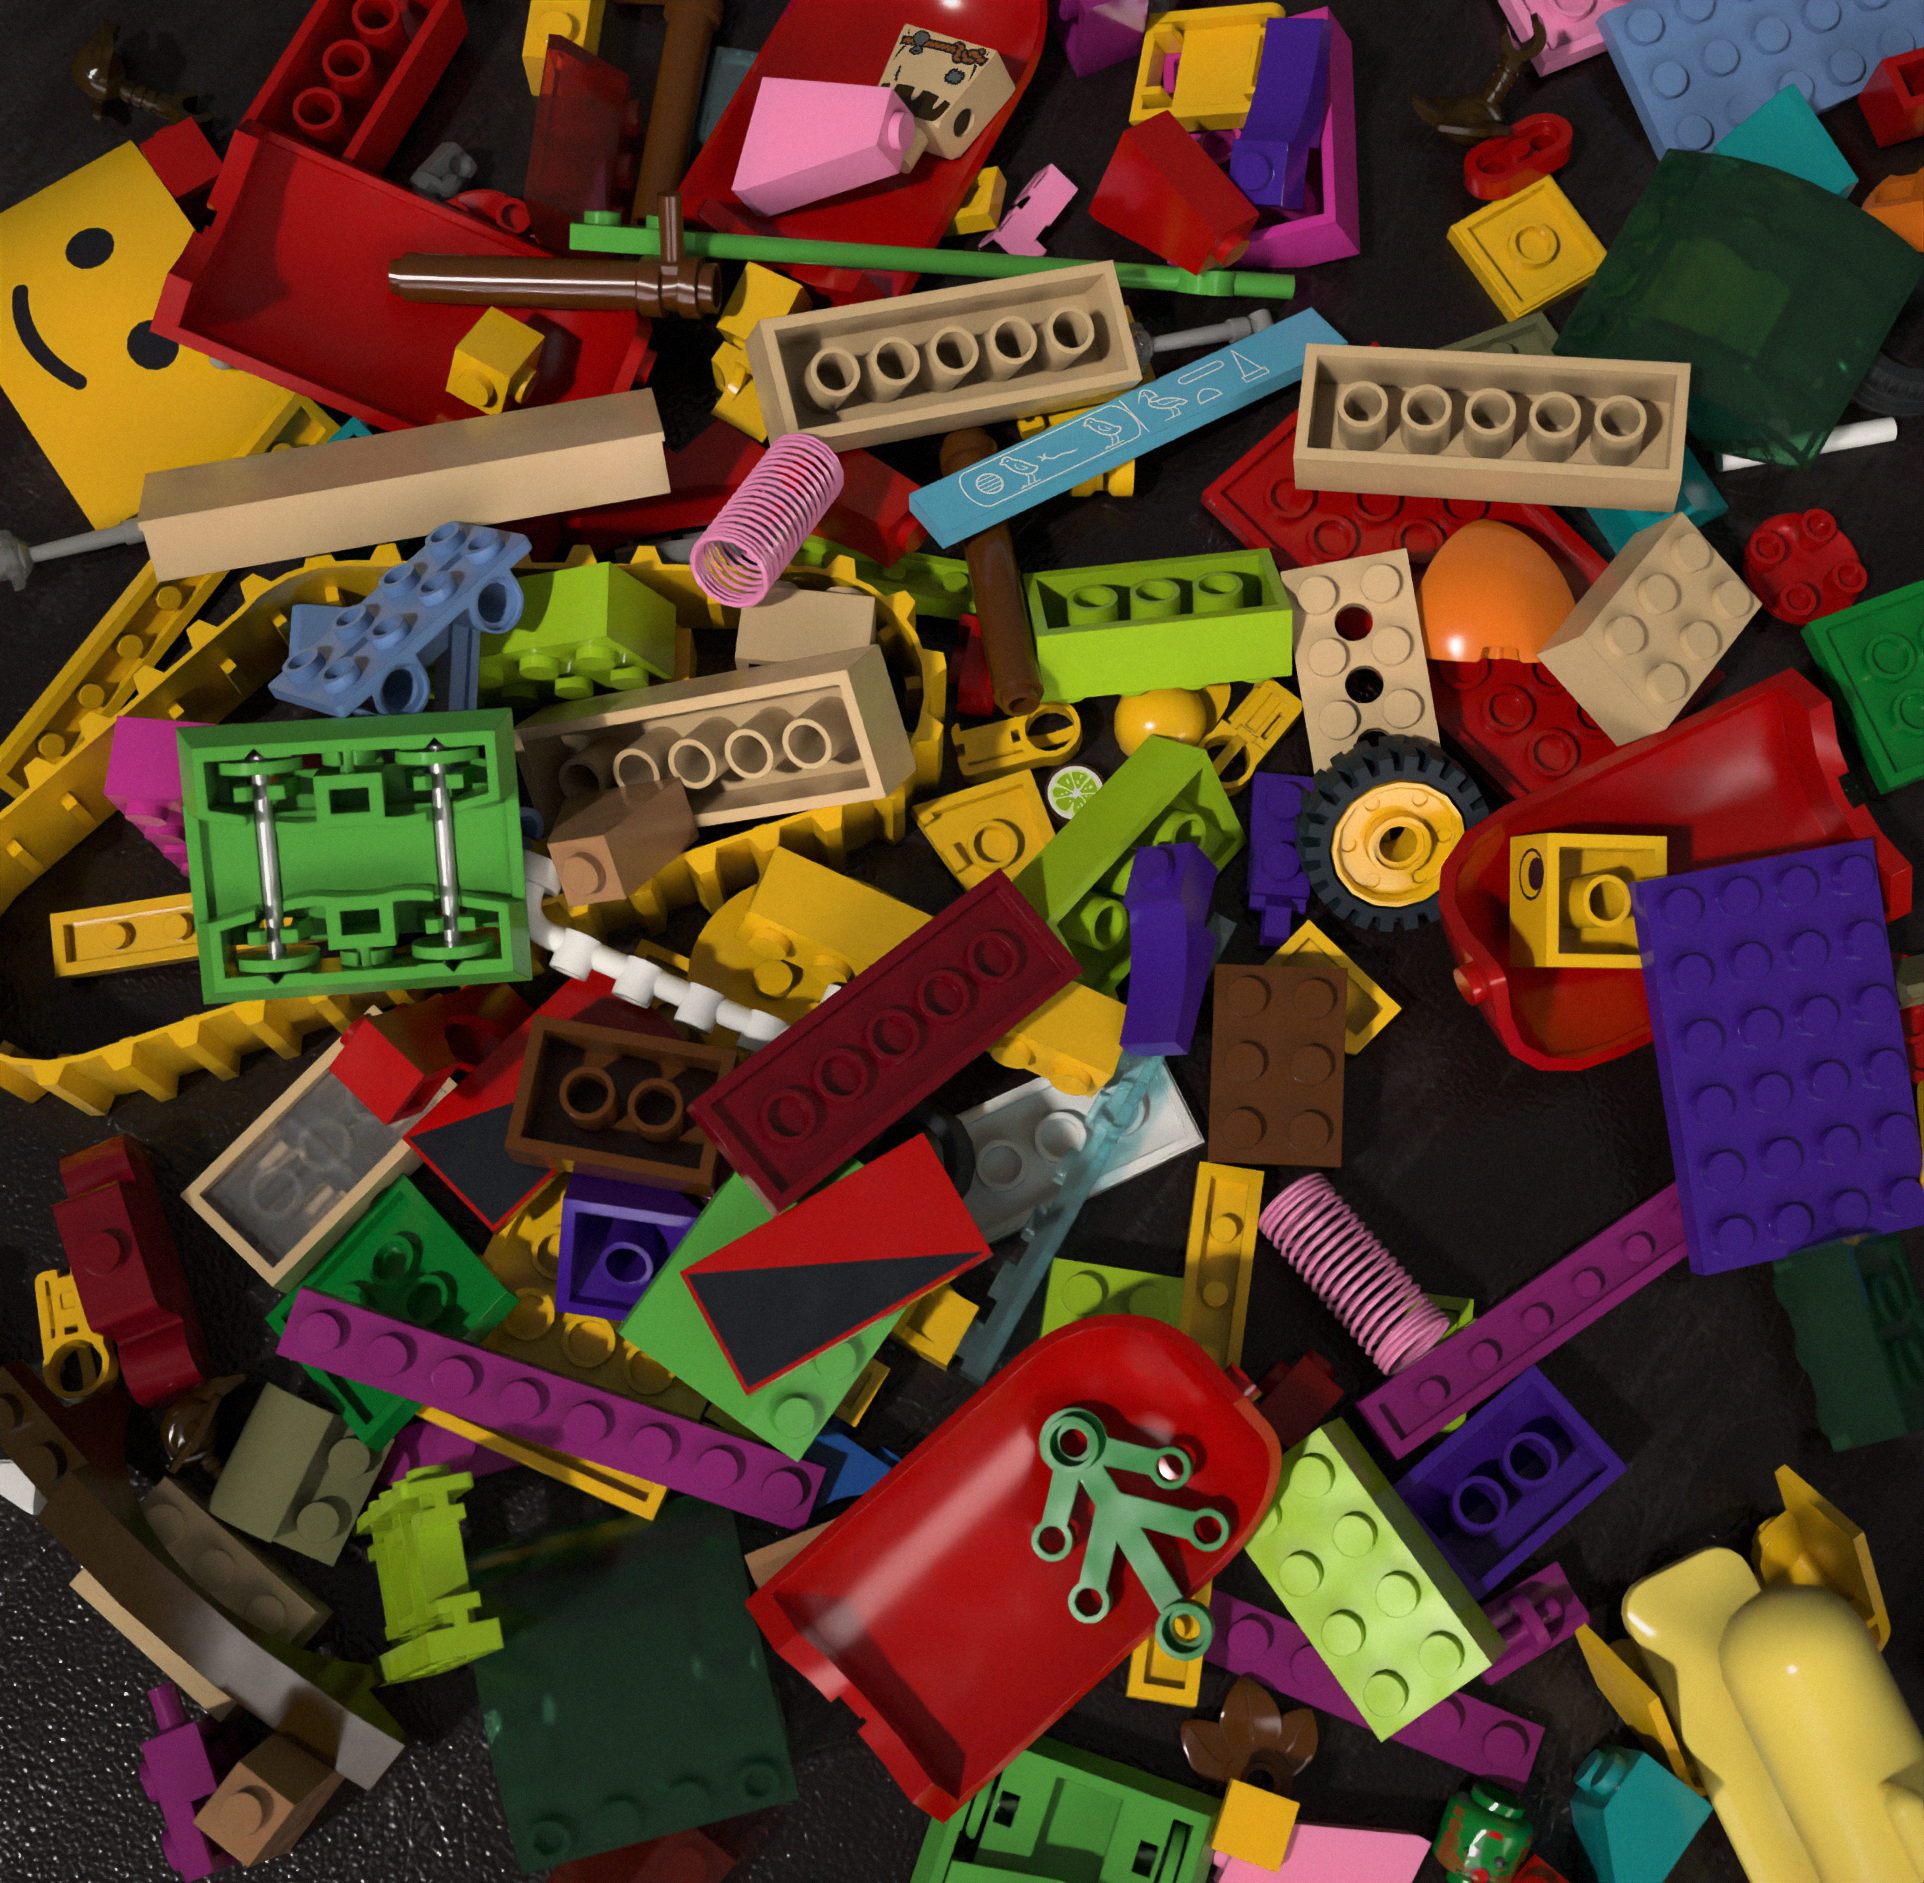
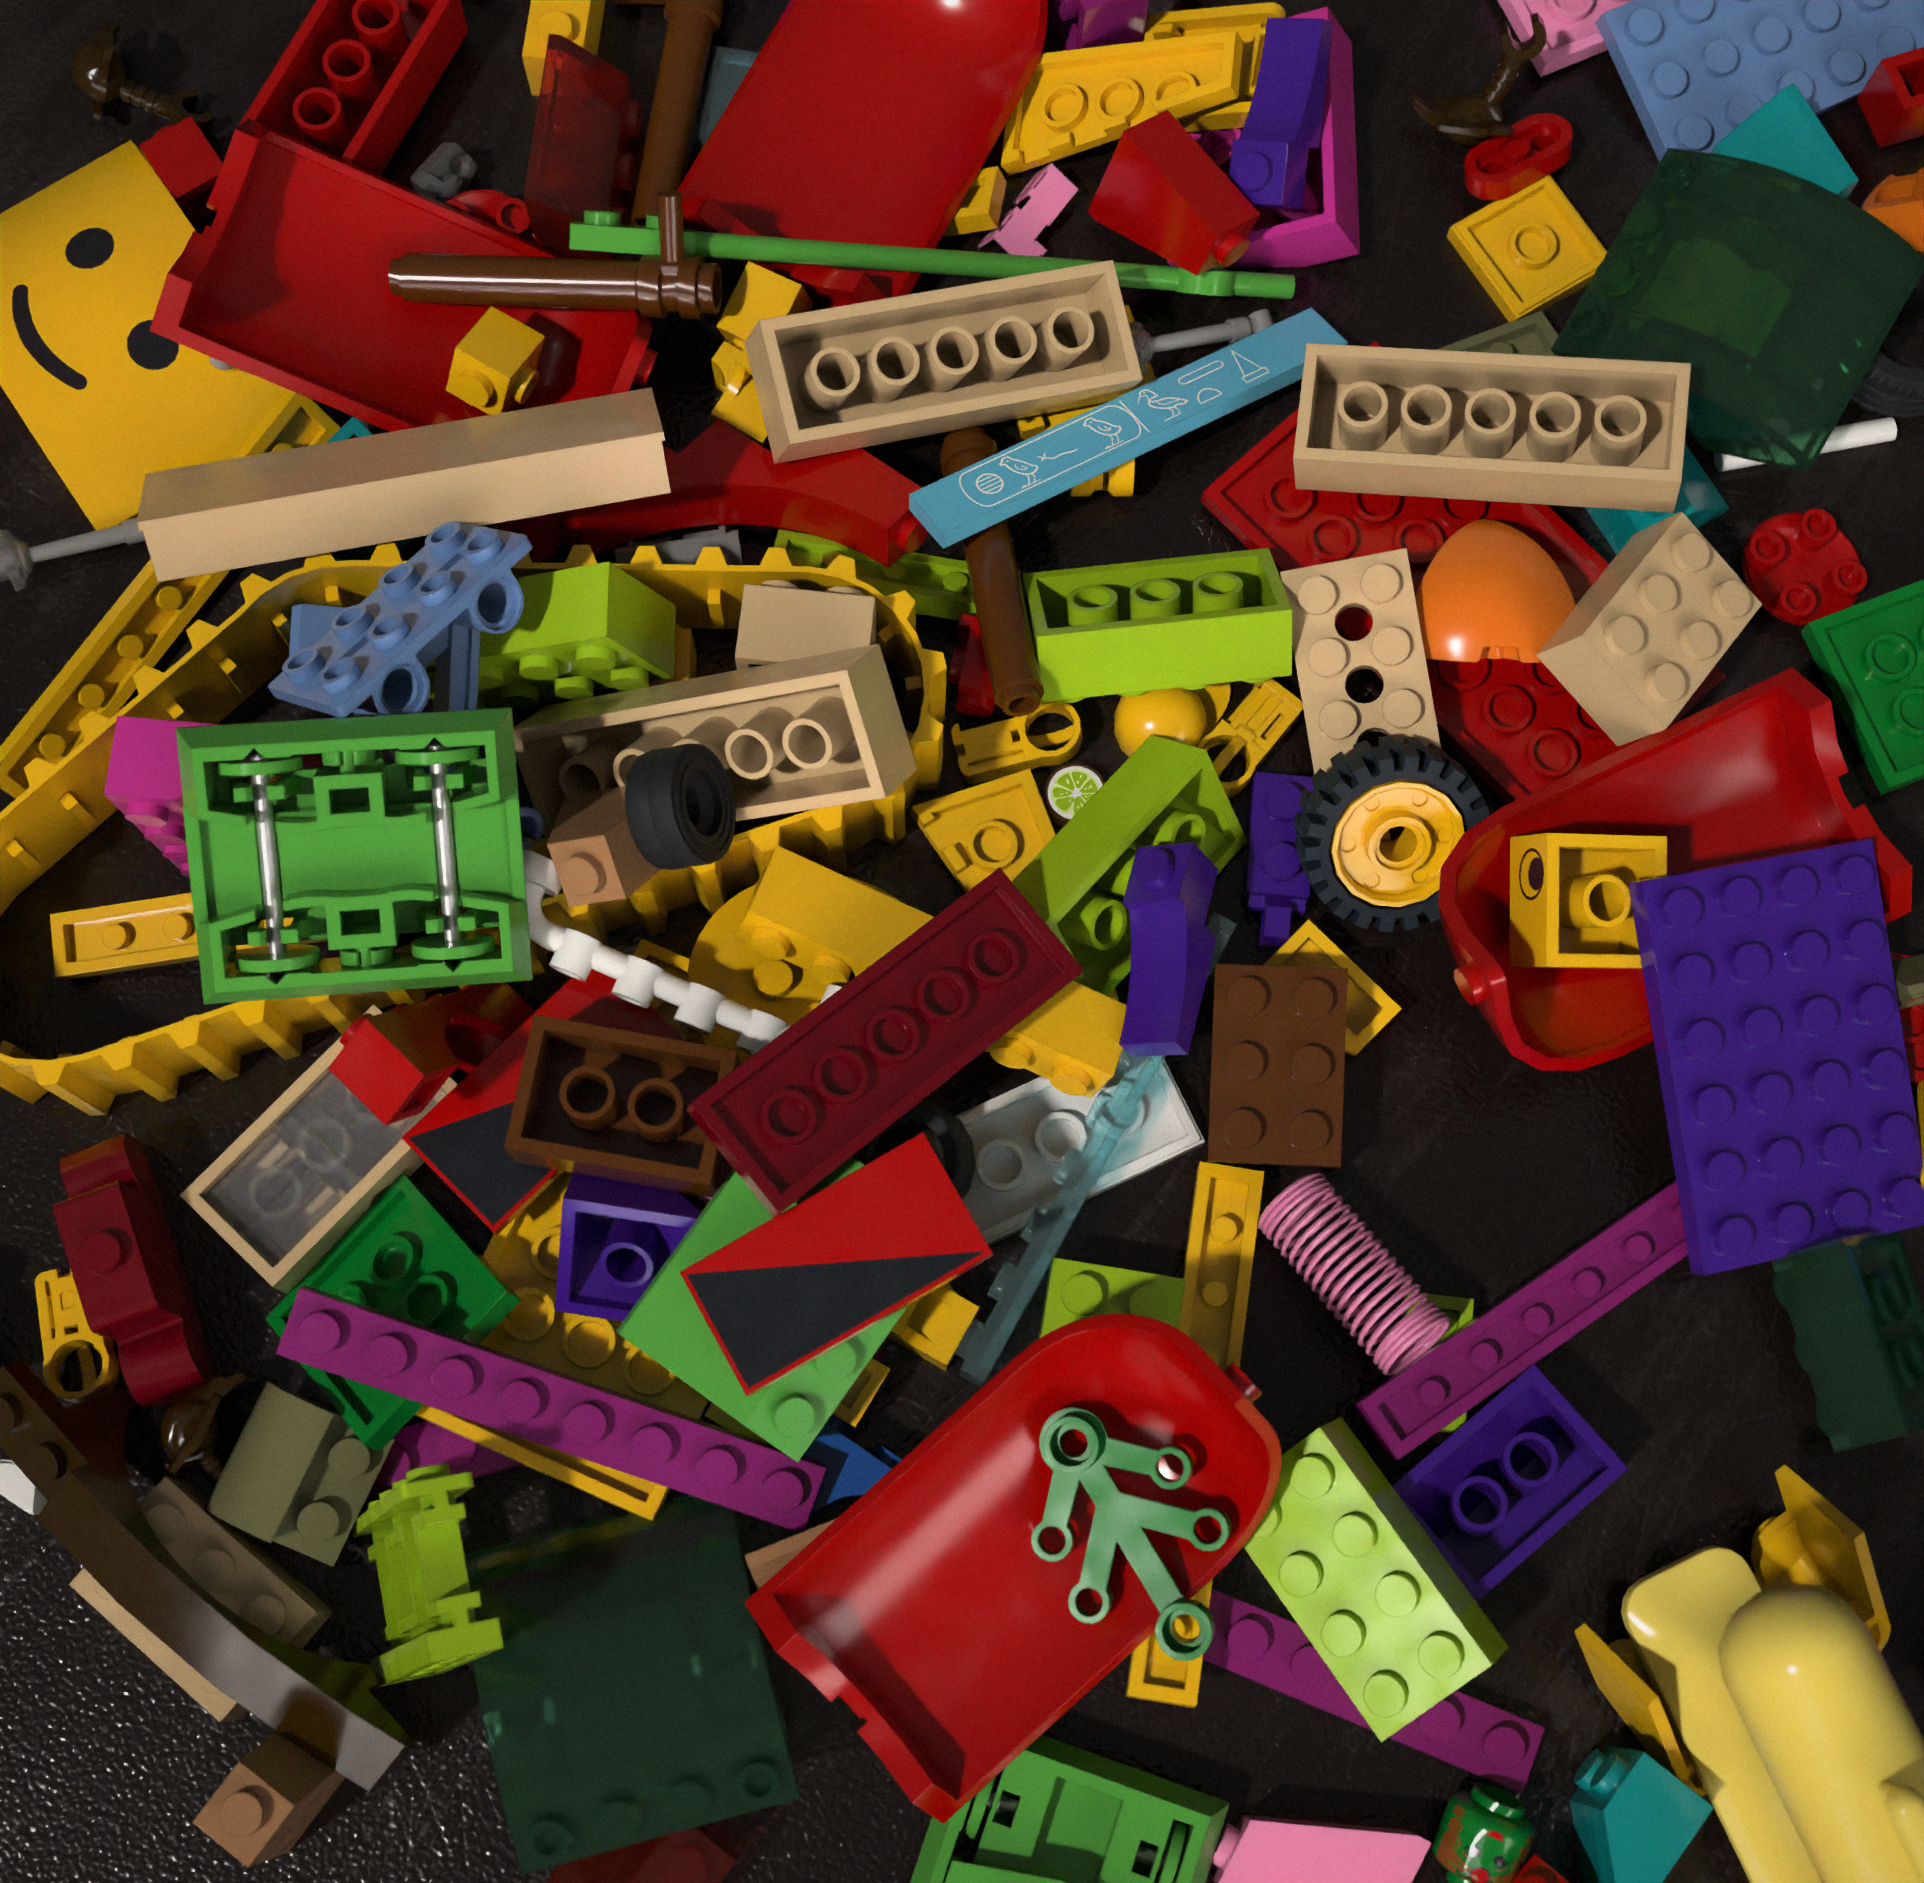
(182, 1774): magenta plate -> none
(680, 806): none -> black tyre
(766, 473): bright pink piece -> none
(819, 142): bright pink slope -> none
(948, 89): tan torso -> none
(1099, 92): none -> yellow wing
(1251, 1739): reddish brown plate -> none
(1254, 1825): yellow tile -> none
(1297, 1396): red brick -> none
(1533, 1618): magenta hips -> none

